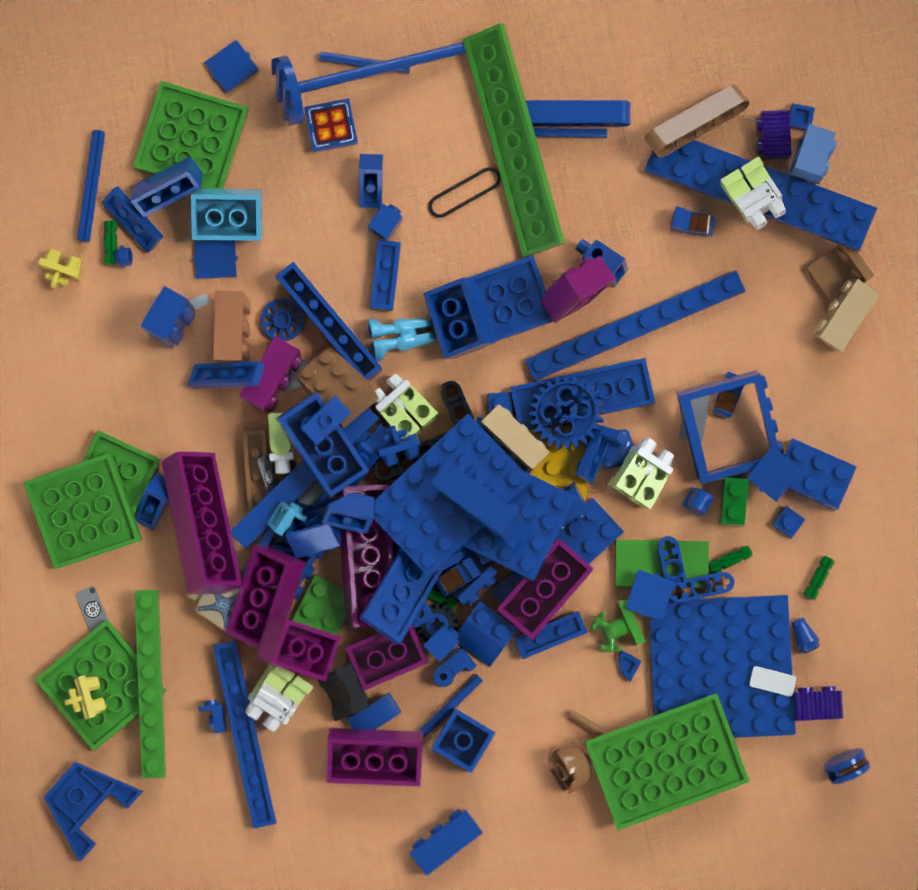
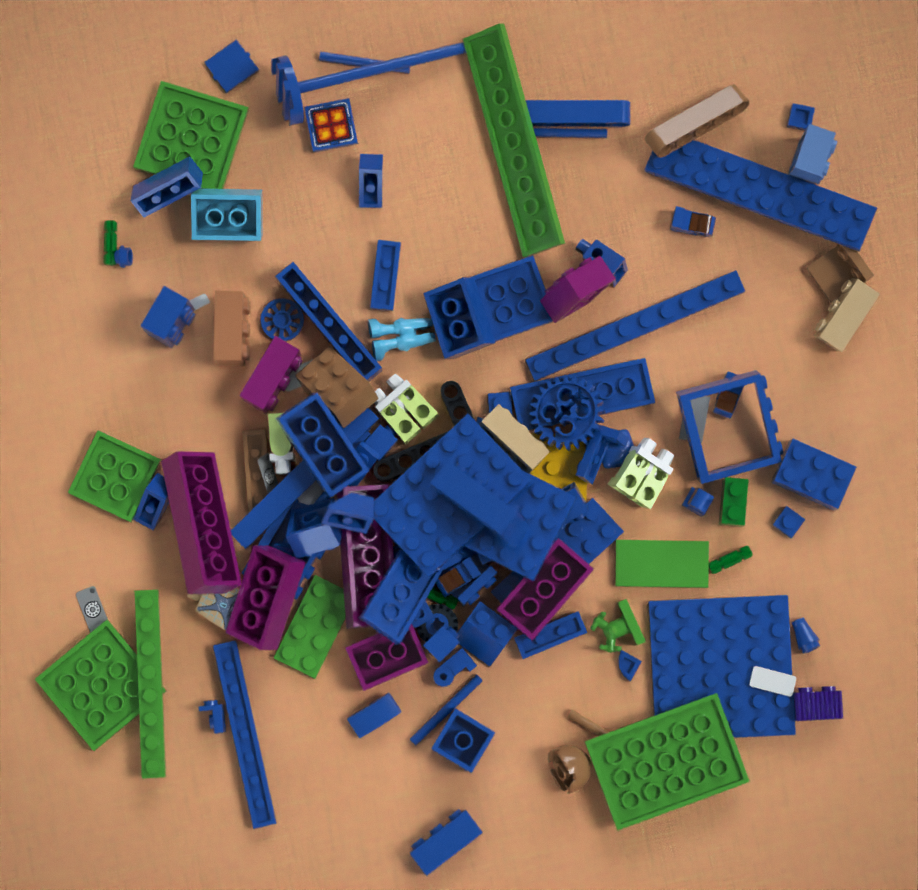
(51, 263): light yellow hips -> none
(78, 796): blue wing -> none
(83, 510): bright green plate -> none
(89, 706): light yellow hips -> none
(91, 186): blue axle -> none
(129, 217): blue plate -> none
(215, 259): blue piece -> none
(226, 375): blue plate -> none
(278, 694): hips -> none
(283, 517): medium azure bracket -> none
(298, 647): magenta brick -> none
(325, 420): blue plate -> none
(344, 692): black brick -> none
(374, 757): magenta brick -> none
(385, 222): blue brick -> none
(408, 444): blue hips -> none
(469, 200): black piece -> none
(649, 595): blue piece -> none
(680, 579): blue beam -> none
(755, 201): hips -> none
(774, 473): blue piece -> none
(775, 134): dark purple brick -> none
(819, 577): green axle -> none
(846, 766): blue head -> none

